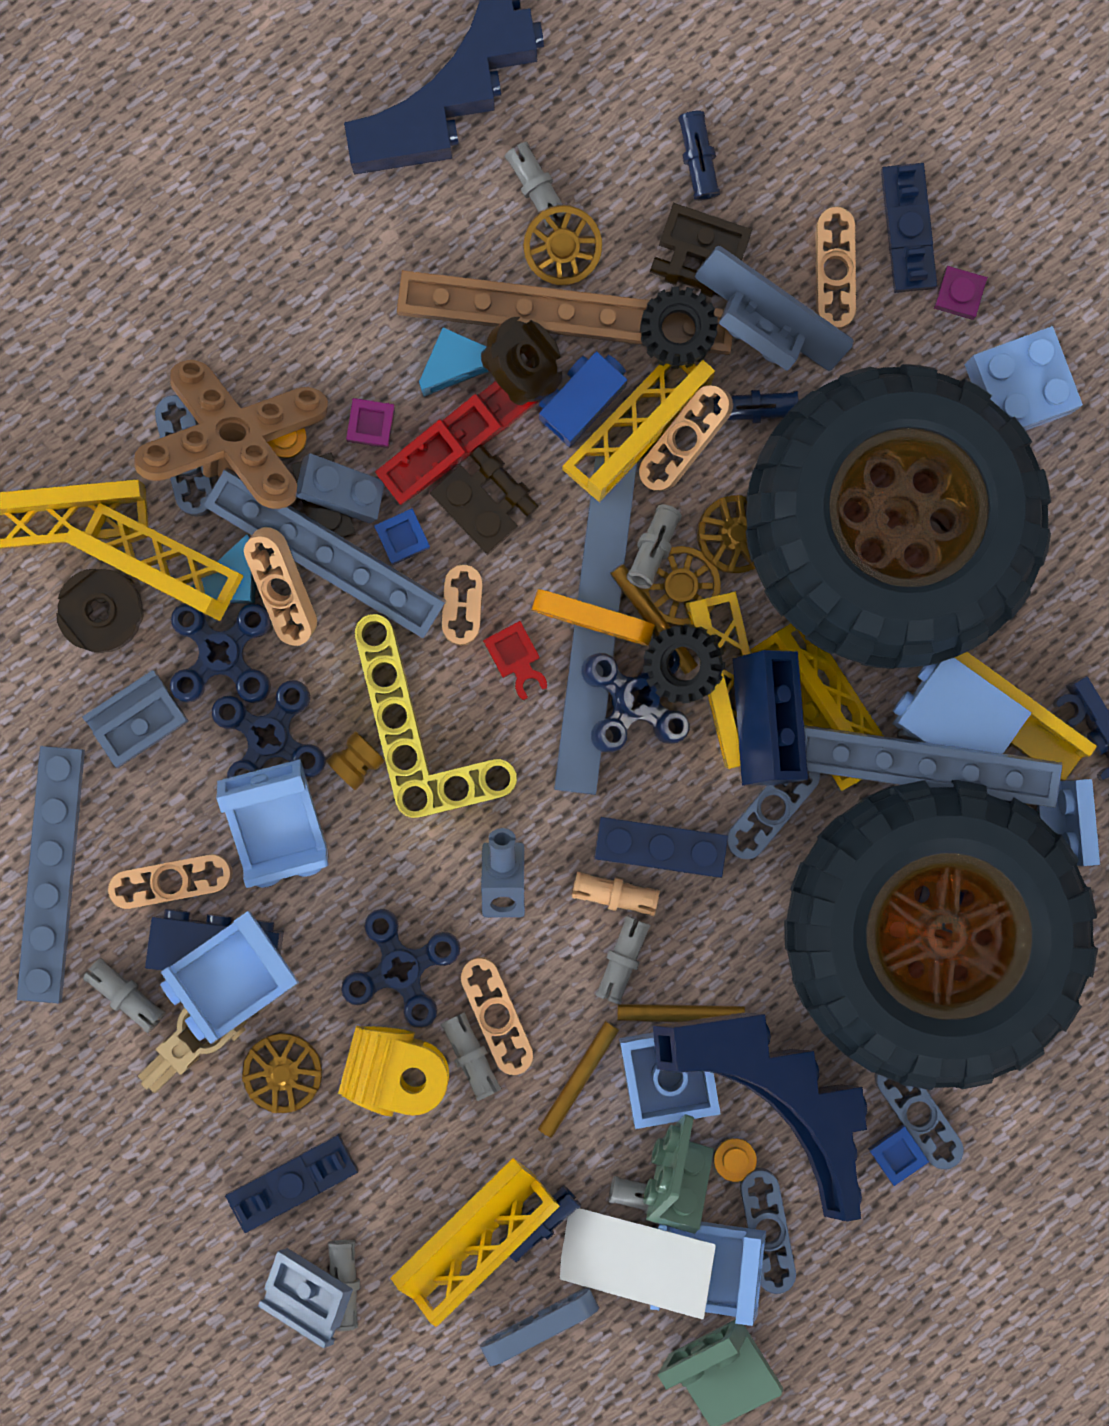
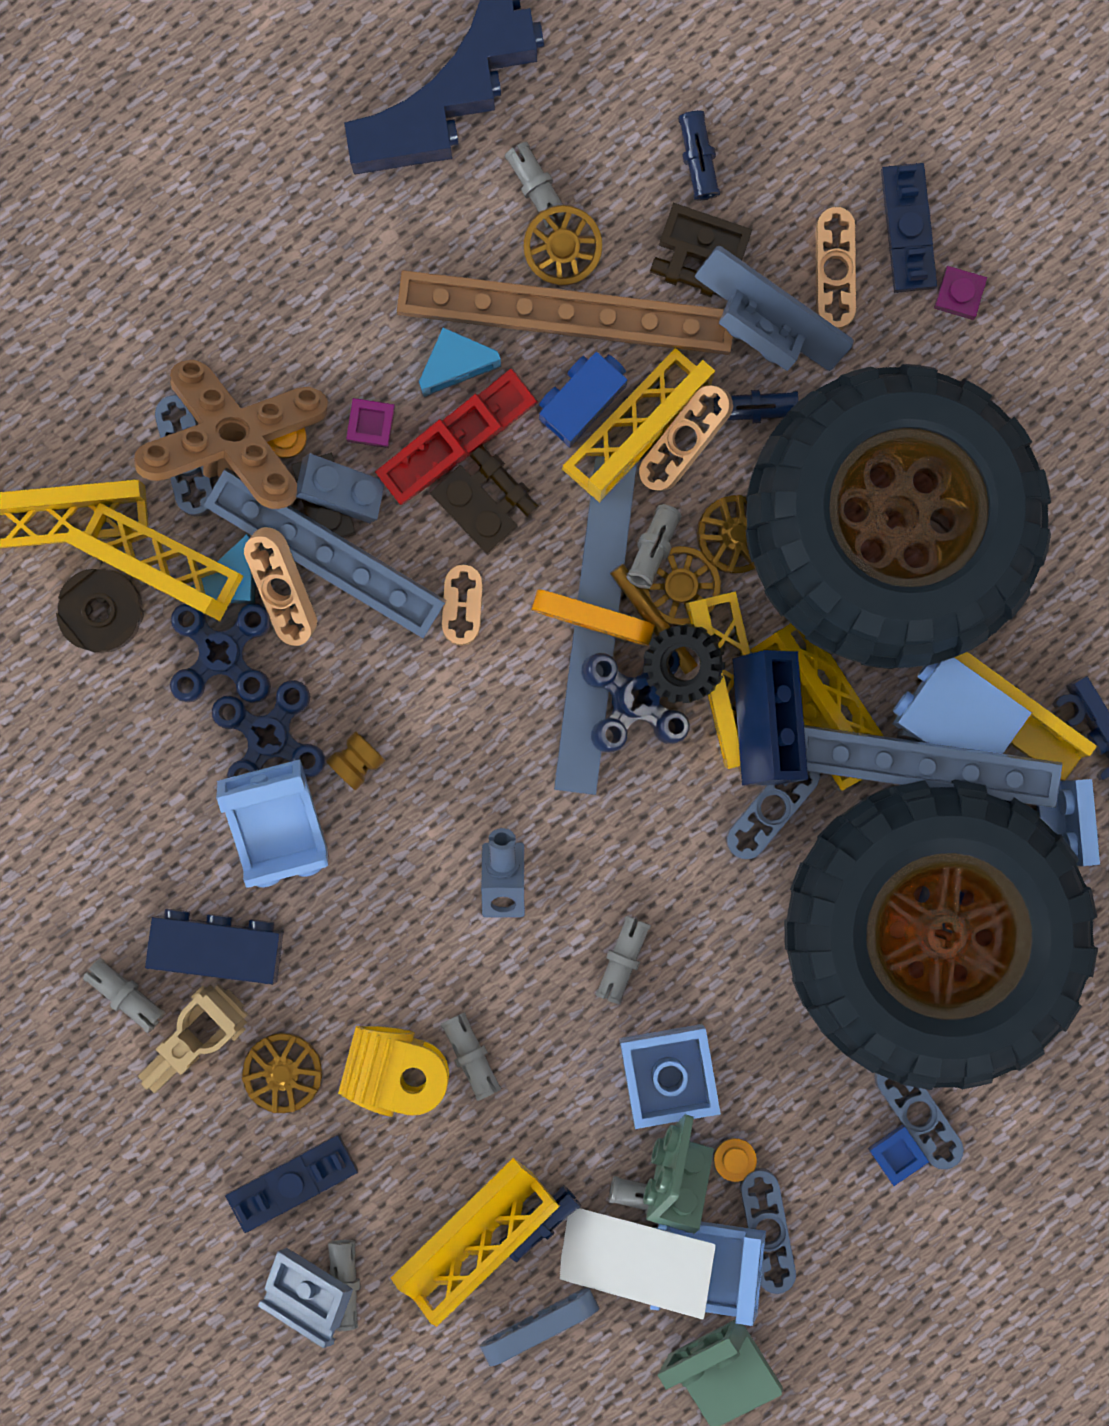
(50, 875): sand blue plate -> none
(135, 719): sand blue plate -> none
(137, 876): light nougat beam -> none
(228, 979): light blue panel -> none
(402, 536): blue plate -> none
(409, 734): light yellow beam -> none
(409, 988): dark blue gear -> none
(500, 1049): light nougat beam -> none
(514, 653): red plate -> none
(519, 380): dark brown plate -> none
(578, 1079): pearl gold bar -> none
(615, 893): light nougat pin -> none
(660, 847): dark blue brick -> none
(672, 1013): pearl gold bar -> none
(689, 304): black tyre -> none
(786, 1080): dark blue arch -> none
(1027, 378): light blue brick -> none

